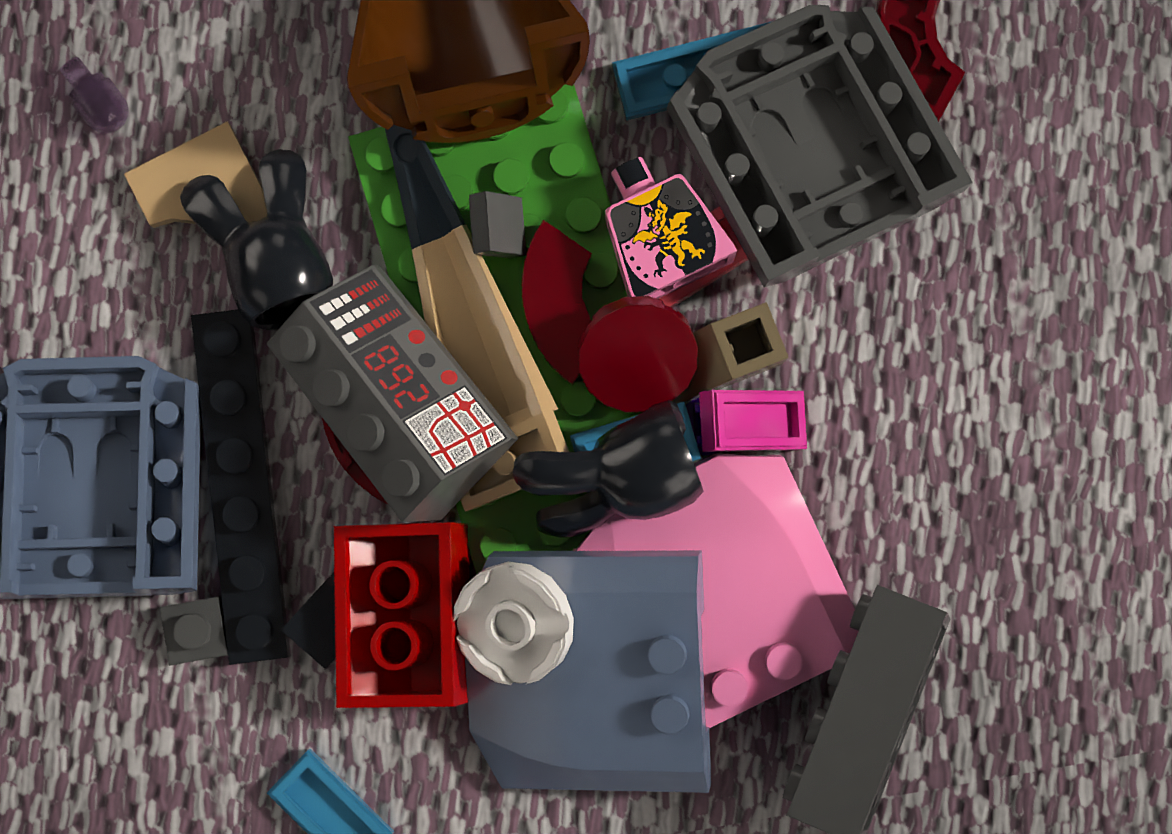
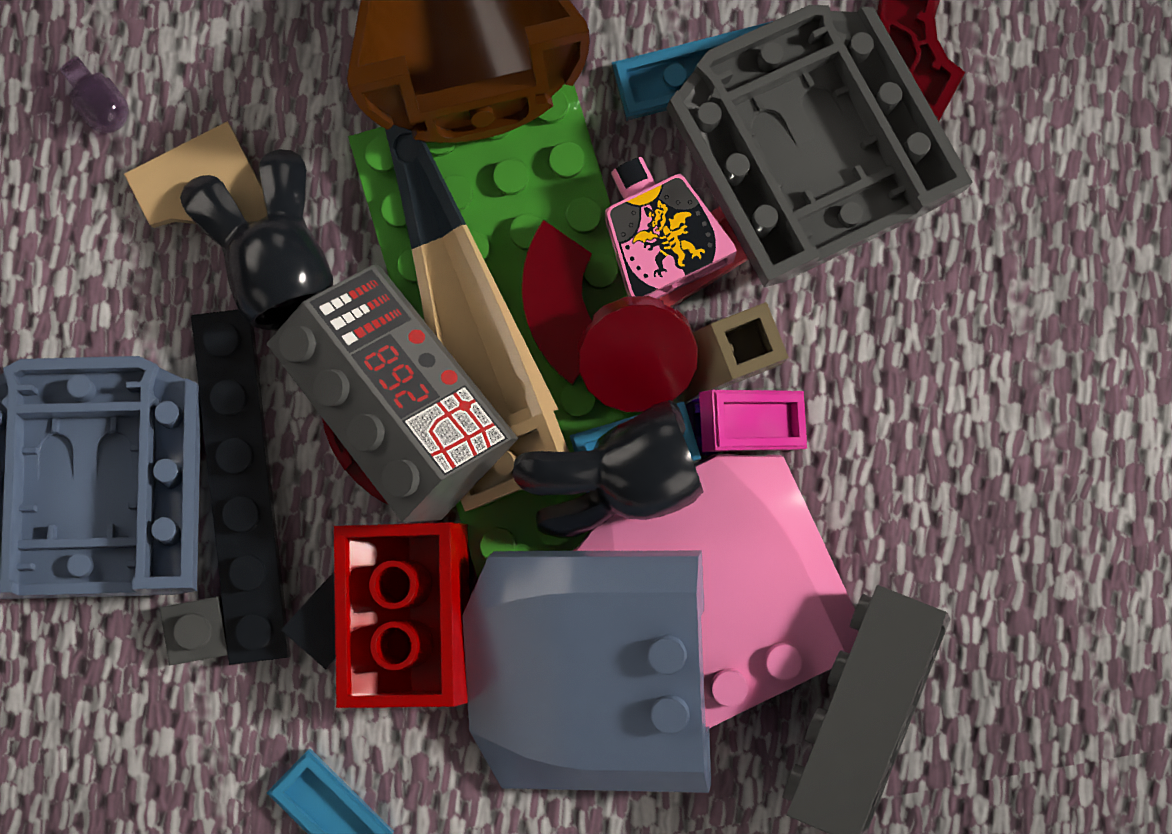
(497, 225): dark grey tile -> none
(513, 623): white tile -> none

